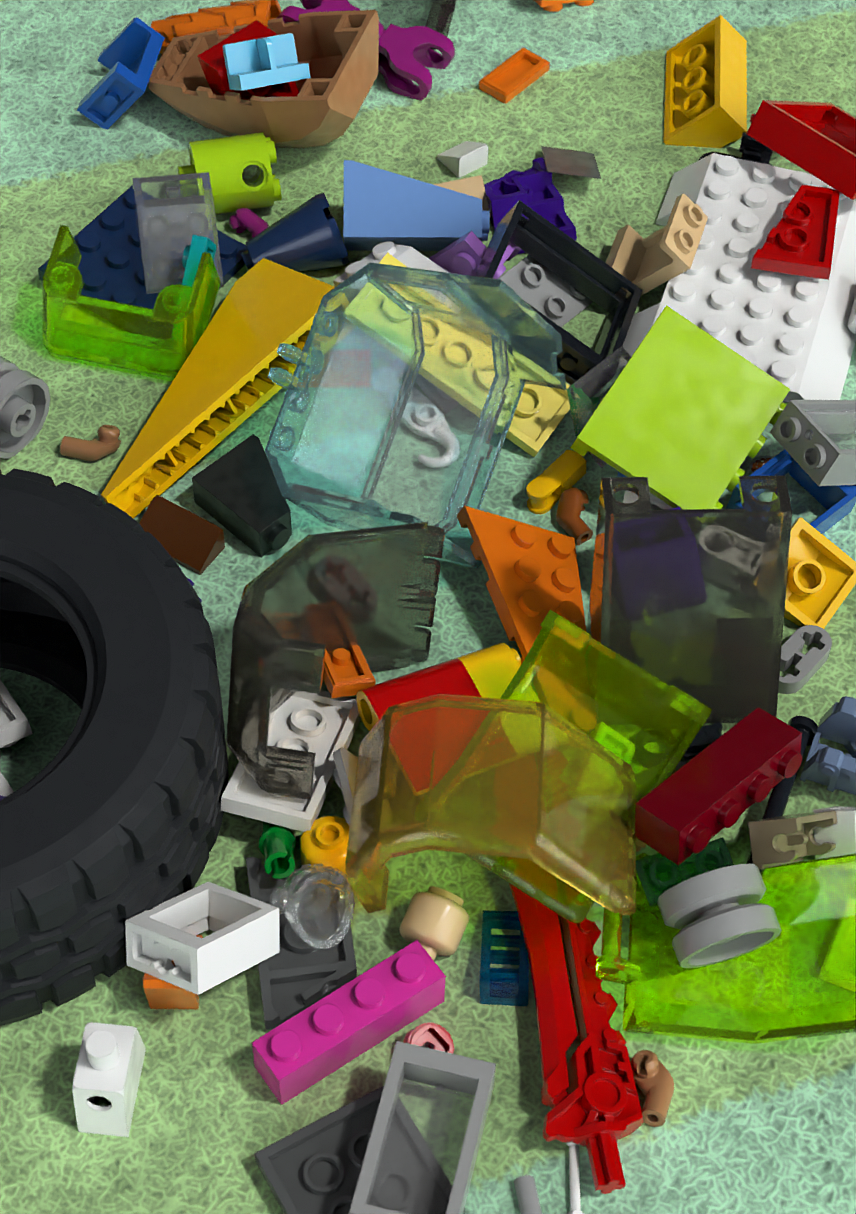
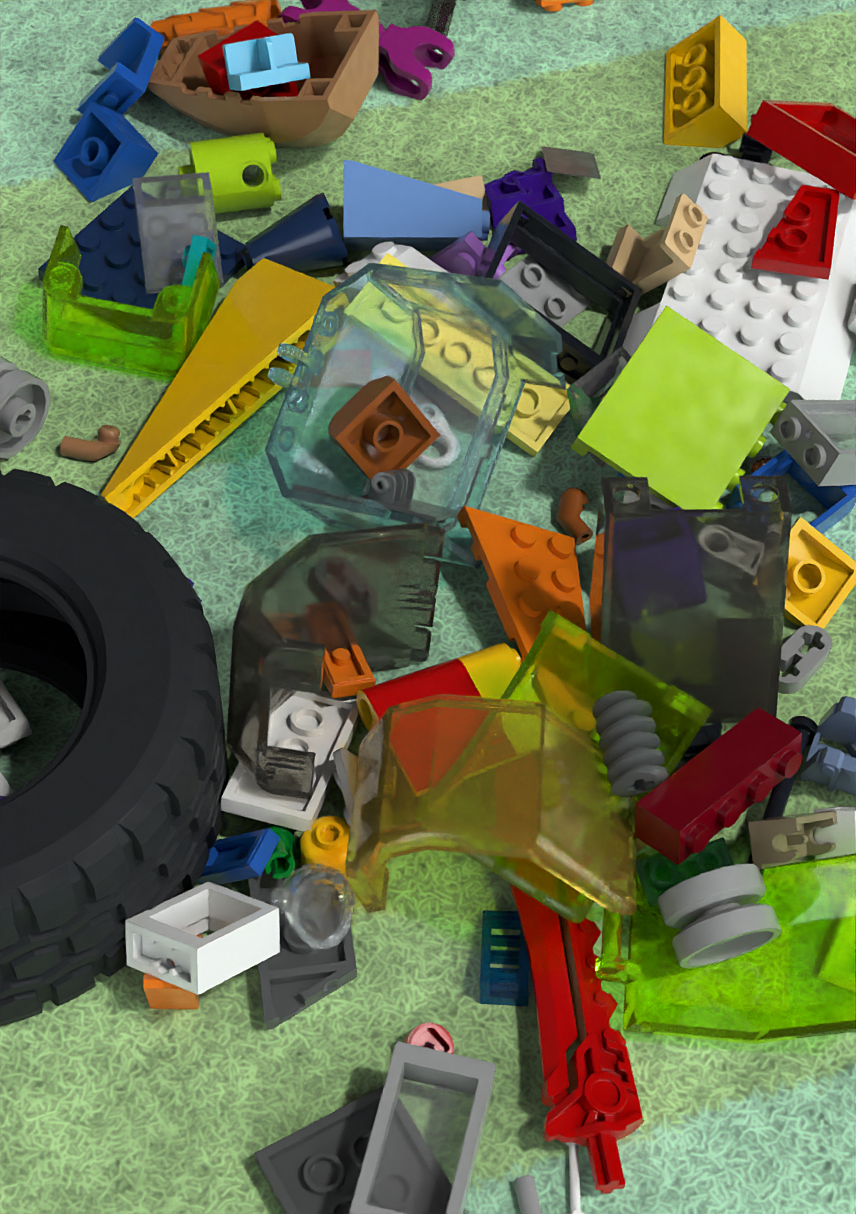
(104, 153): none -> blue slope
(107, 1068): white torso -> none
(183, 534): reddish brown slope -> none
(239, 857): none -> blue tile
(245, 497): pearl dark grey slope -> none
(248, 220): magenta arm -> none
(348, 1021): dark pink brick -> none
(381, 428): none -> dark orange slope
(395, 492): none -> dark grey hinge
(435, 921): tan head -> none
(465, 157): white slope -> none
(514, 75): orange tile -> none
(559, 476): yellow bar -> none
(628, 743): none -> dark grey piece
(655, 1085): medium nougat arm -> none

